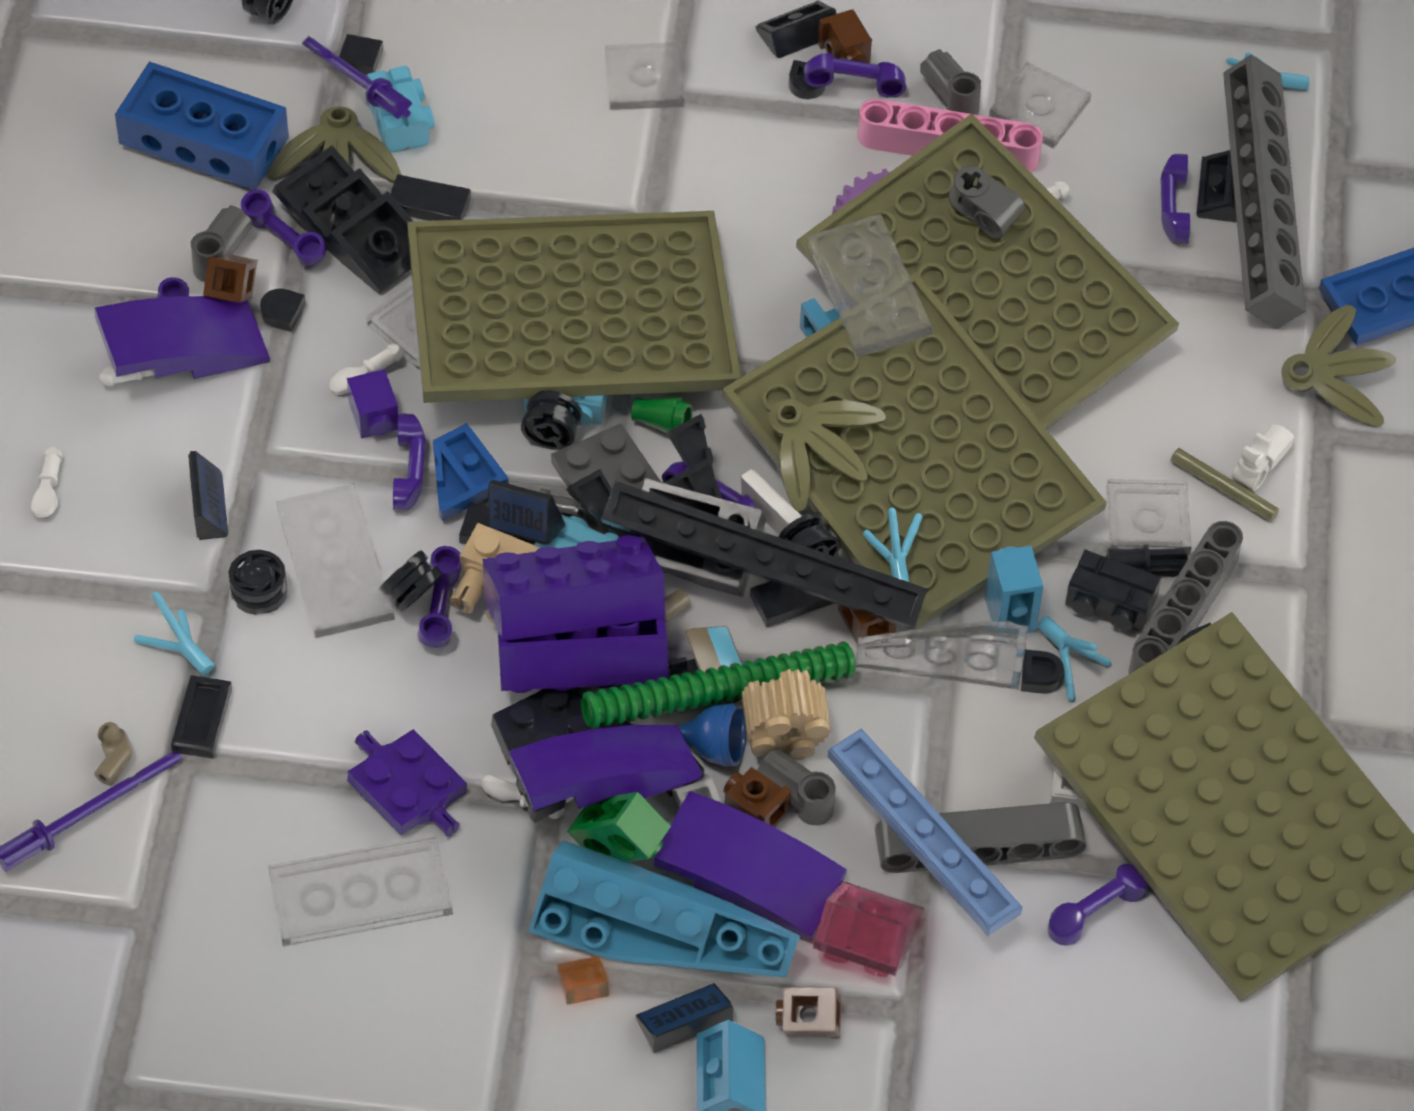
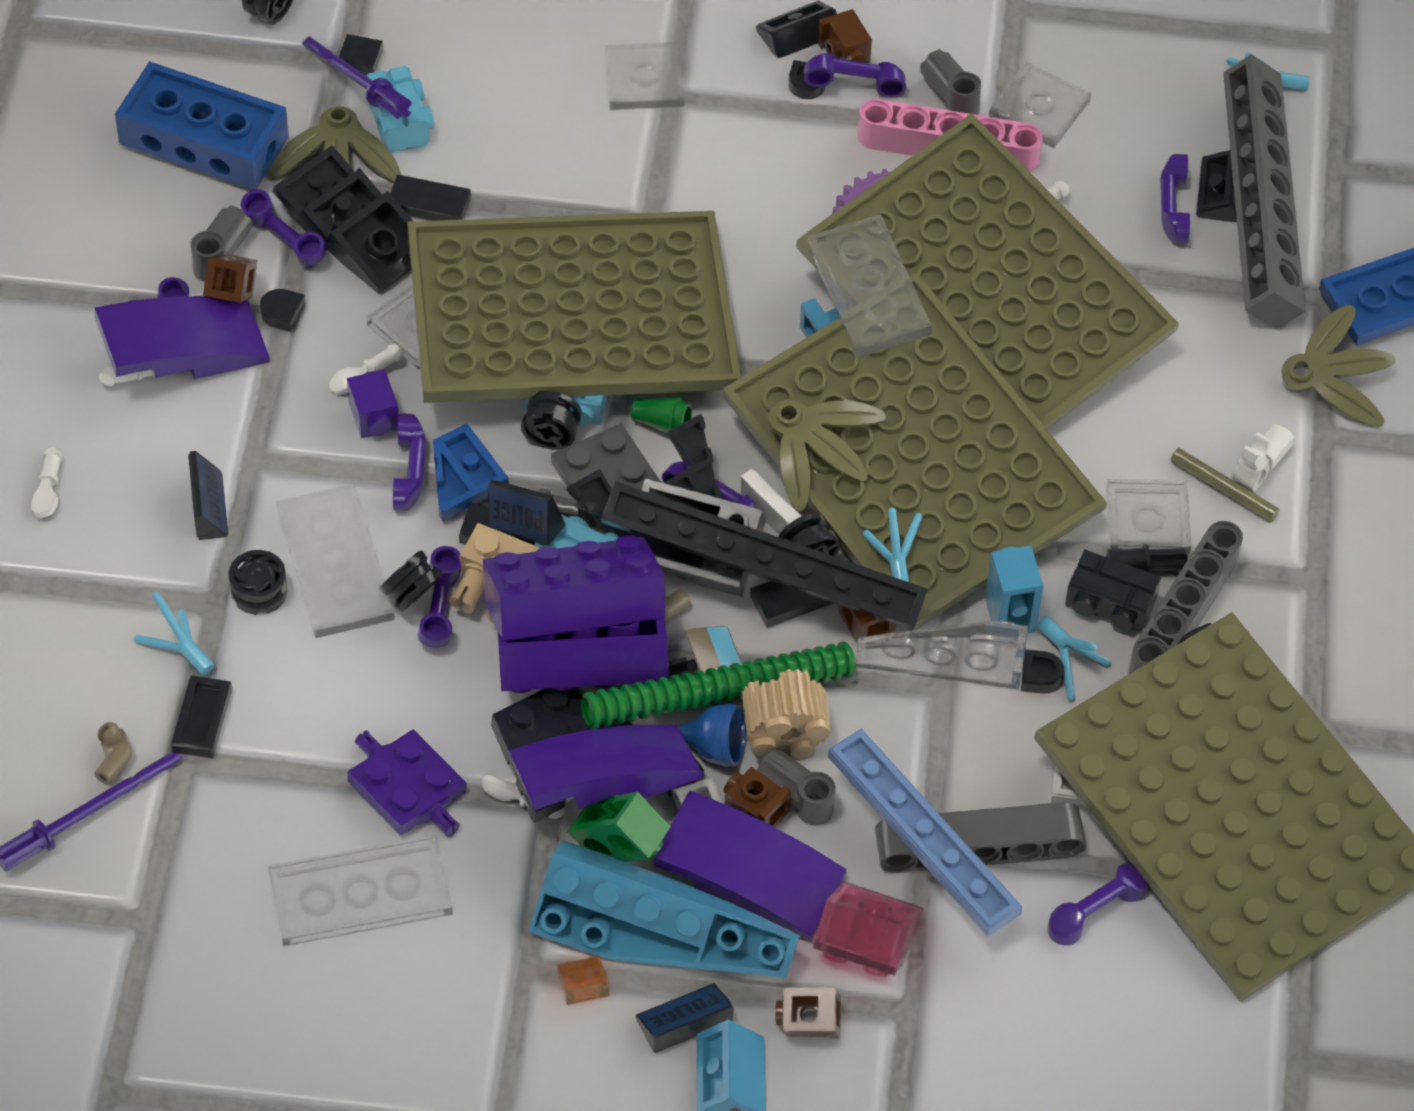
(985, 203): dark grey piece -> none

